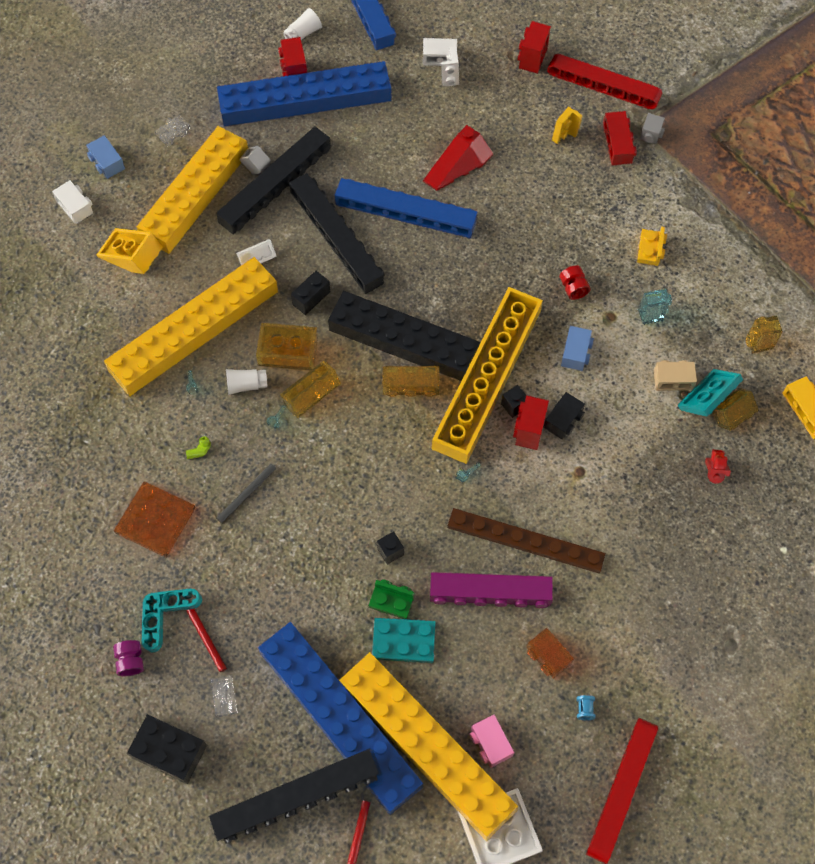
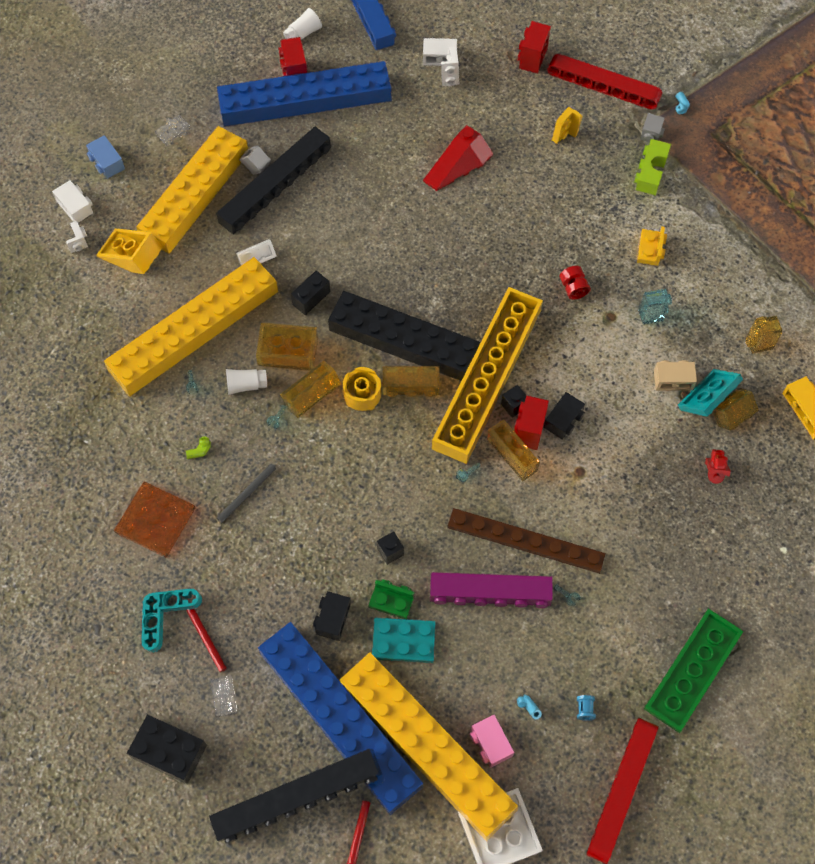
(78, 243): none -> white bracket
(128, 658): magenta wheel -> none
(332, 615): none -> black brick
(336, 233): black brick -> none
(362, 389): none -> yellow brick
(406, 208): blue brick -> none
(513, 450): none -> clear yellow brick
(531, 707): none -> medium azure arm
(549, 653): clear orange brick -> none
(568, 596): none -> clear light blue hand
(576, 348): medium blue brick -> none
(619, 138): red brick -> none
(655, 155): none -> lime arch
(683, 103): none -> medium azure arm
(693, 670): none -> green plate

